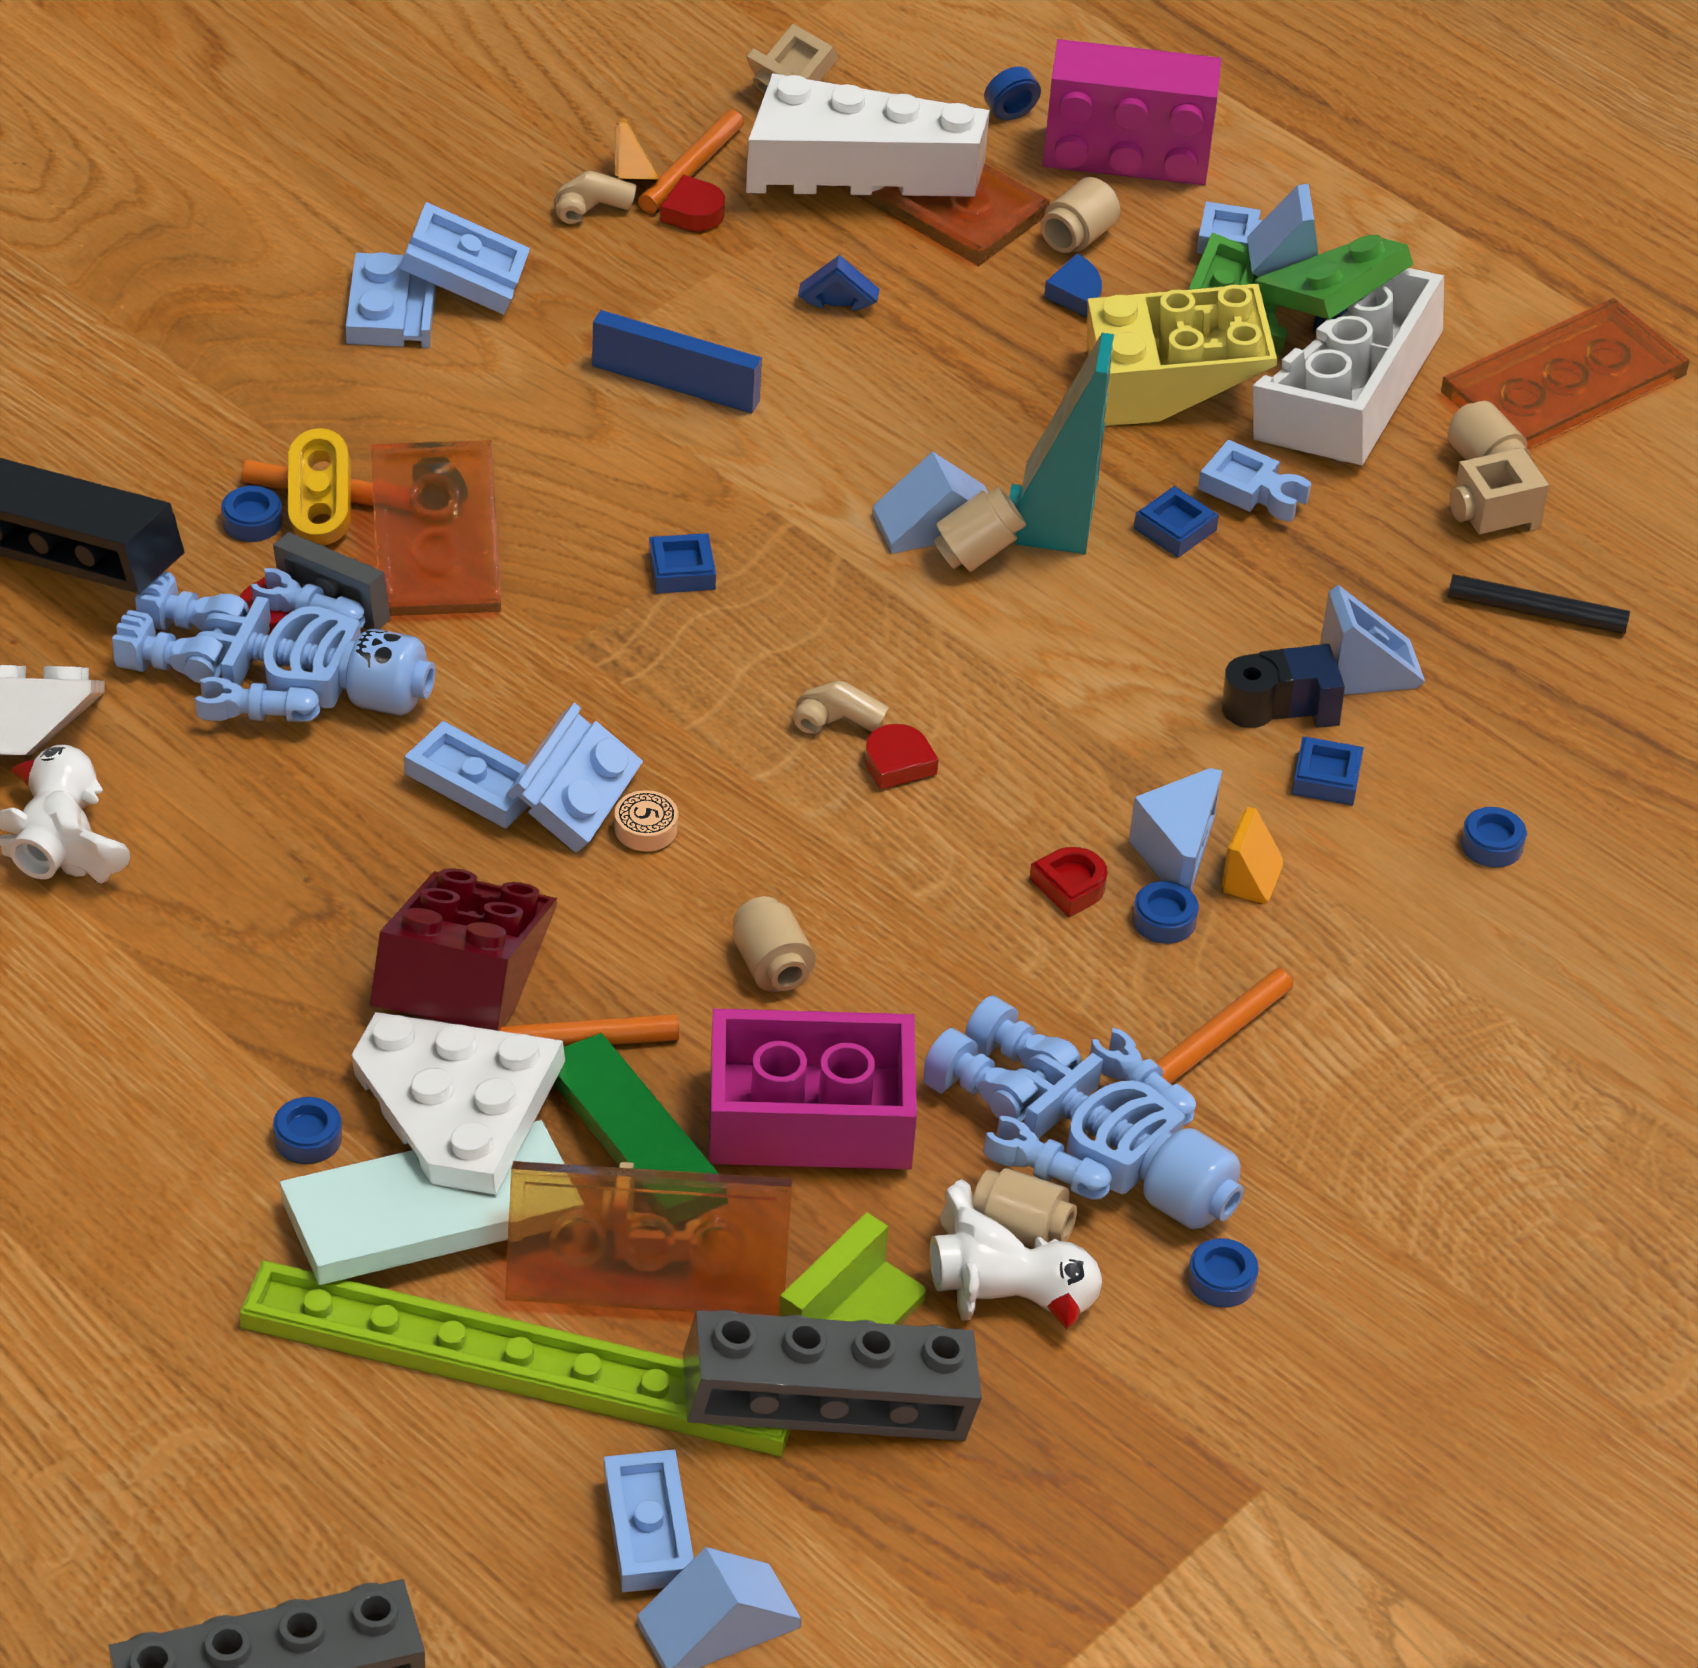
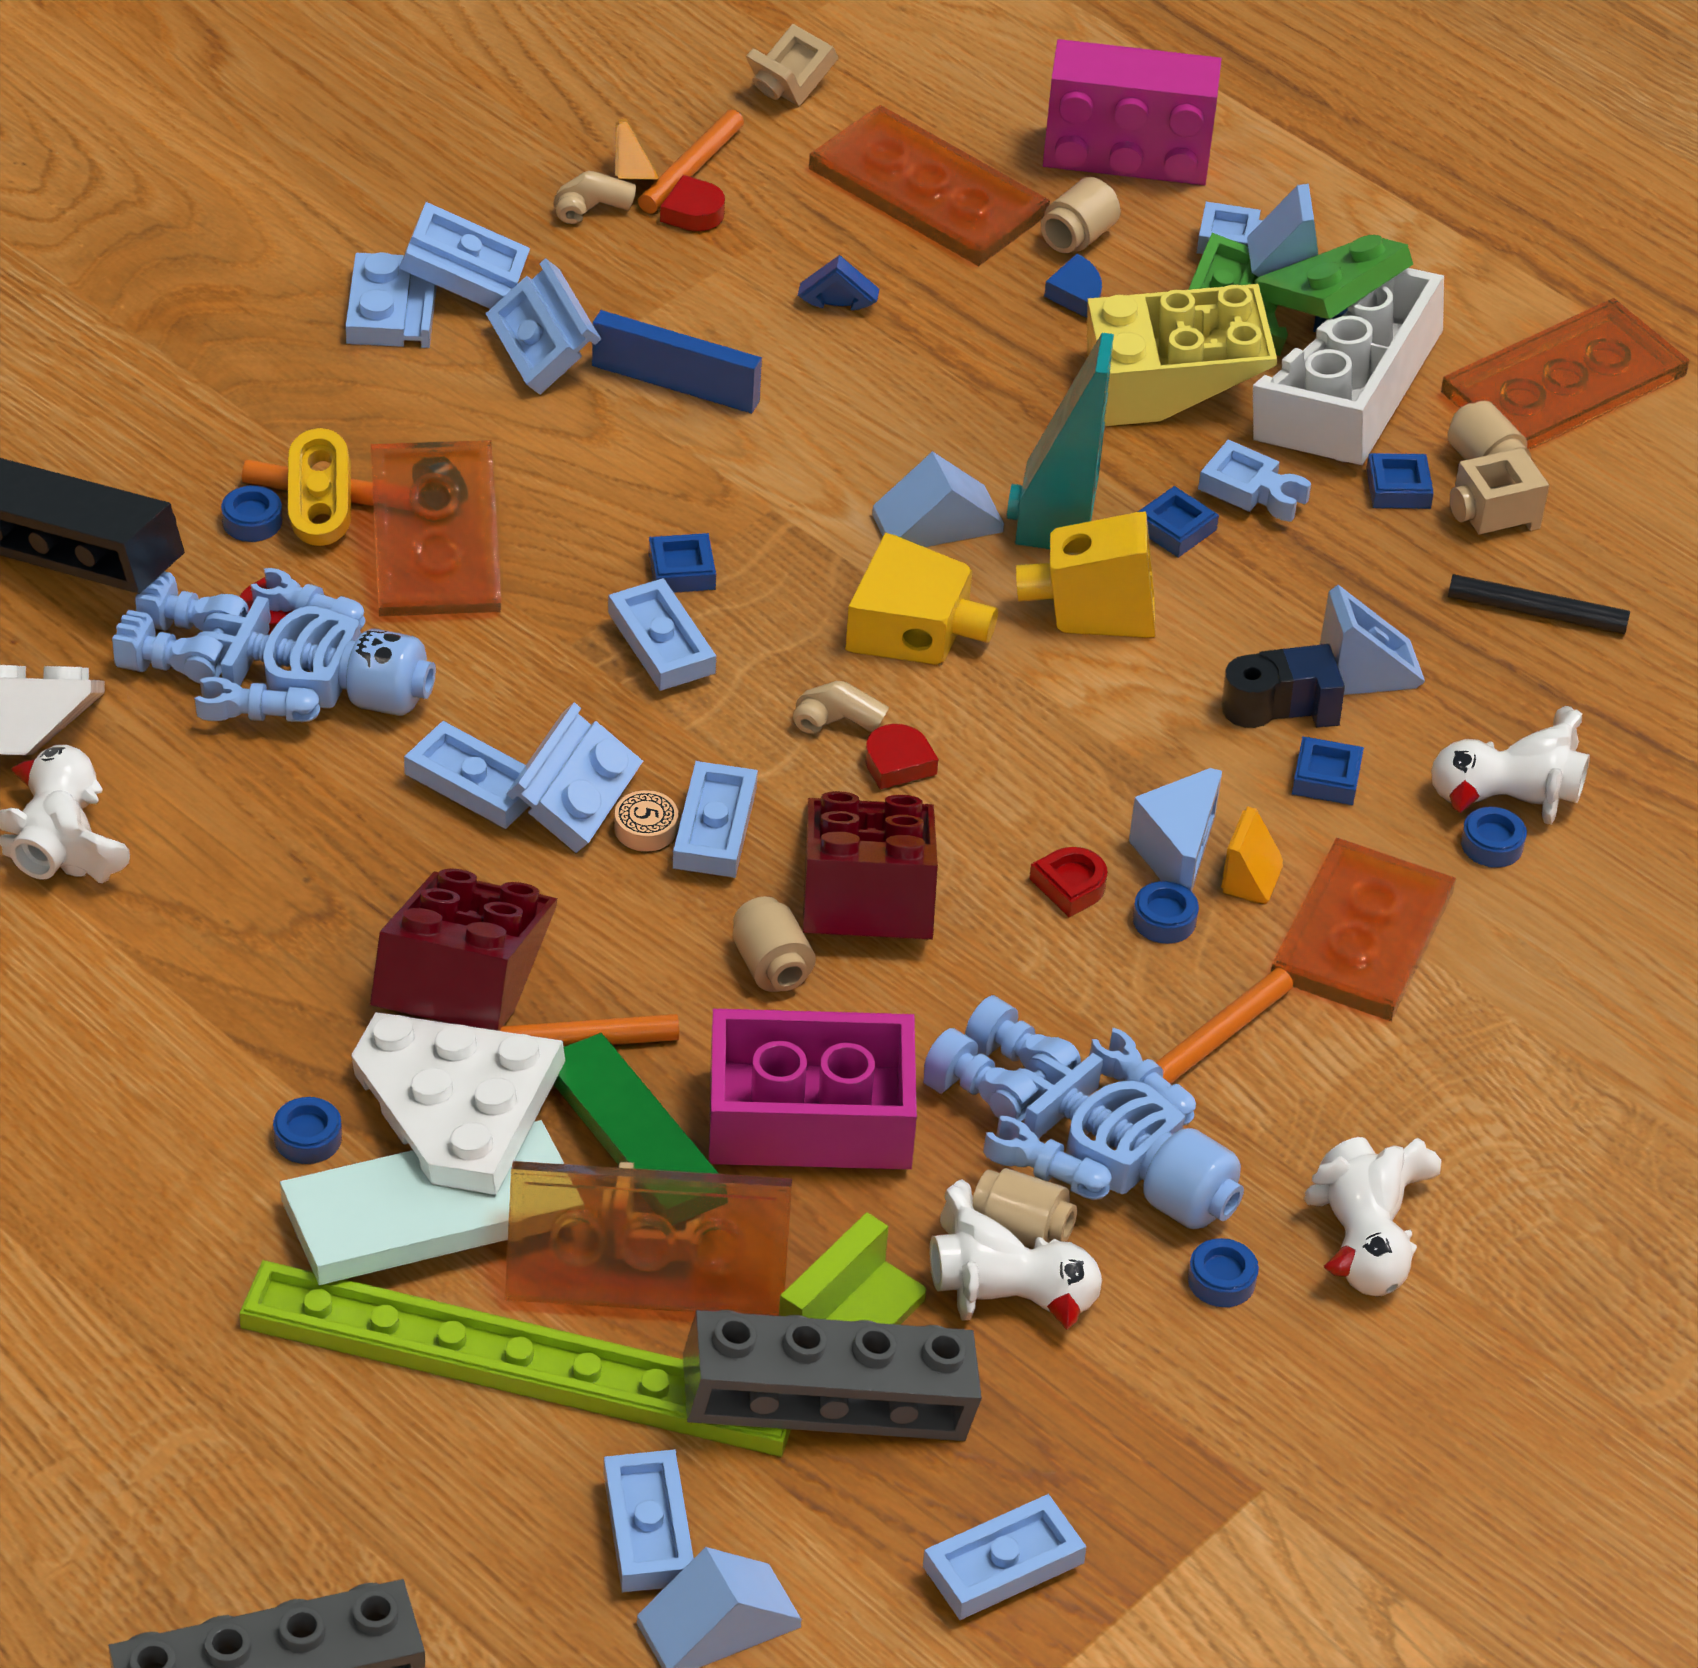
(336, 575): dark grey plate -> none
(542, 326): none -> light blue plate
(661, 634): none -> light blue plate
(715, 819): none -> light blue plate
(864, 140): white wedge -> none
(870, 867): none -> dark red slope
(914, 605): none -> yellow torso
(979, 529): tan brick -> none
(1004, 1556): none -> light blue plate
(1012, 93): blue tile -> none
(1097, 577): none -> yellow torso
(1364, 928): none -> clear orange tile
(1365, 1198): none -> white animal
(1399, 481): none -> blue tile
(1532, 769): none -> white animal

